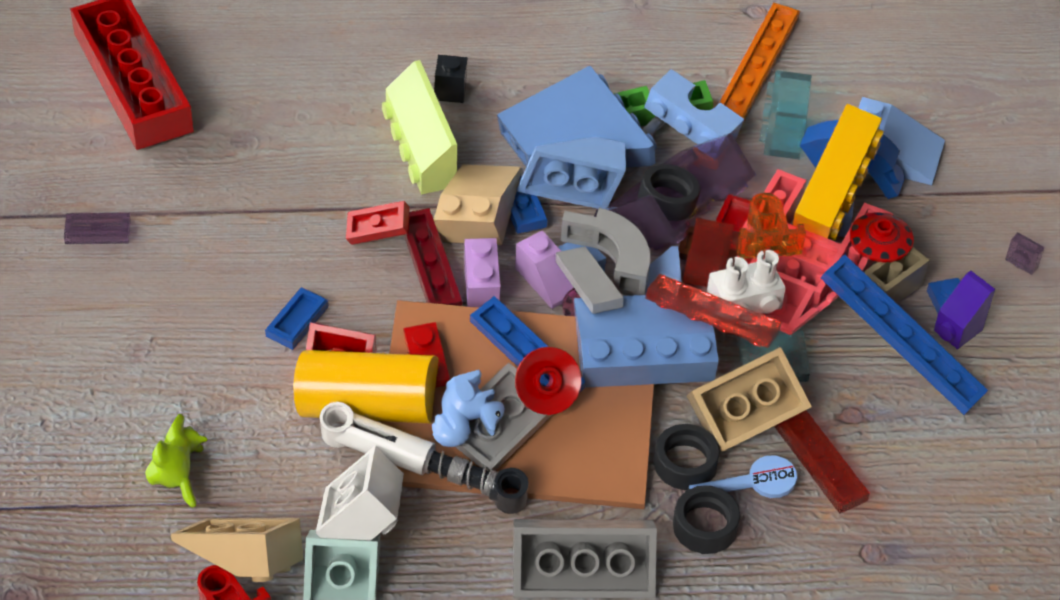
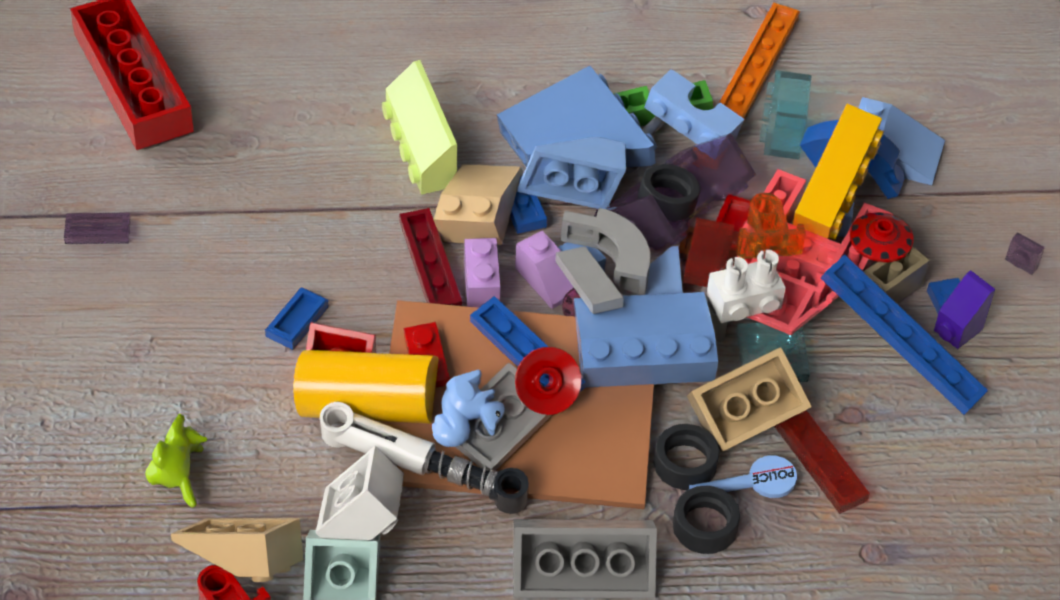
(377, 222): plate -> none
(450, 78): black brick -> none
(713, 310): clear red plate -> none

